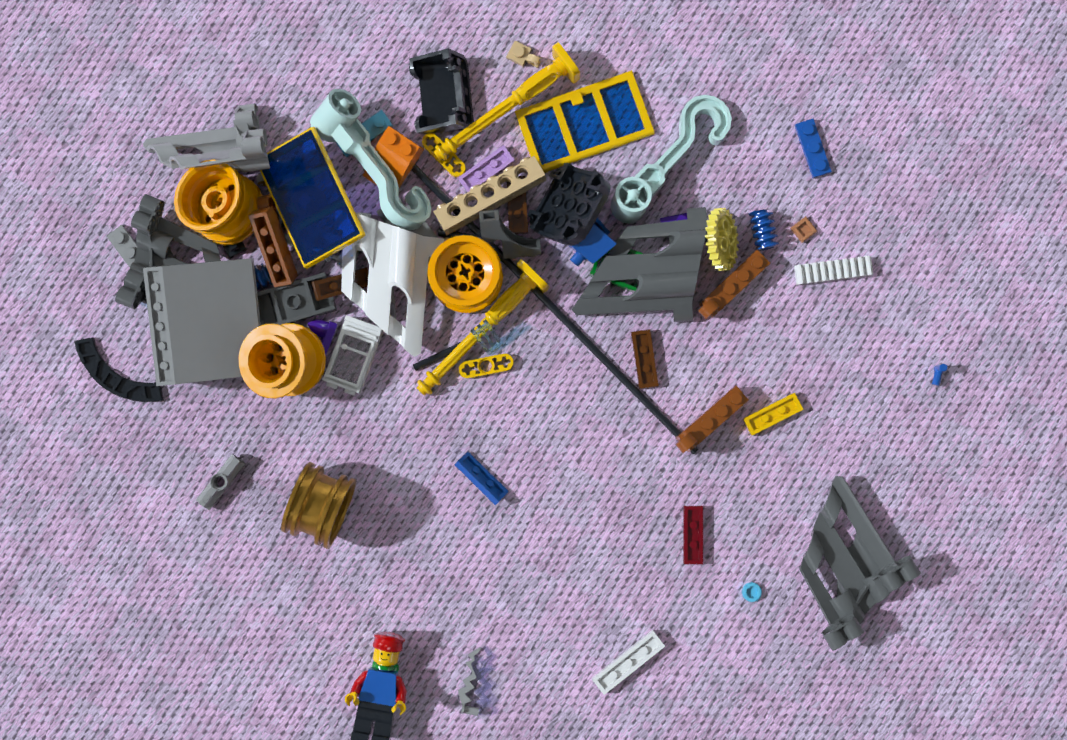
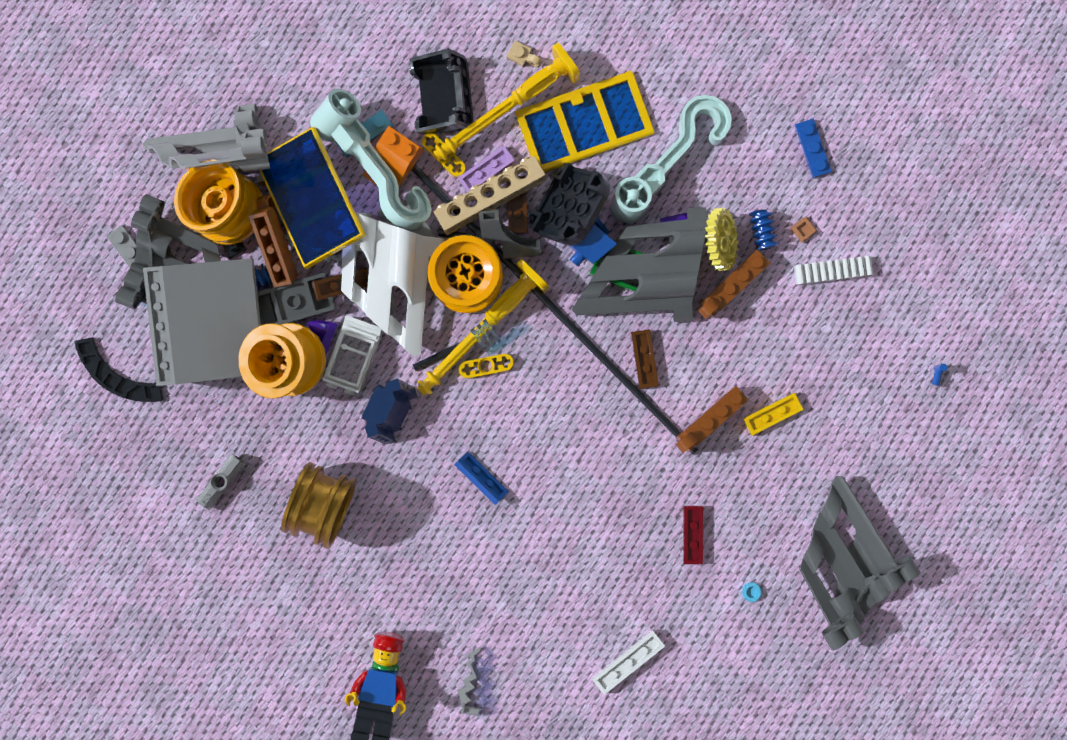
(388, 410): none -> dark blue slope

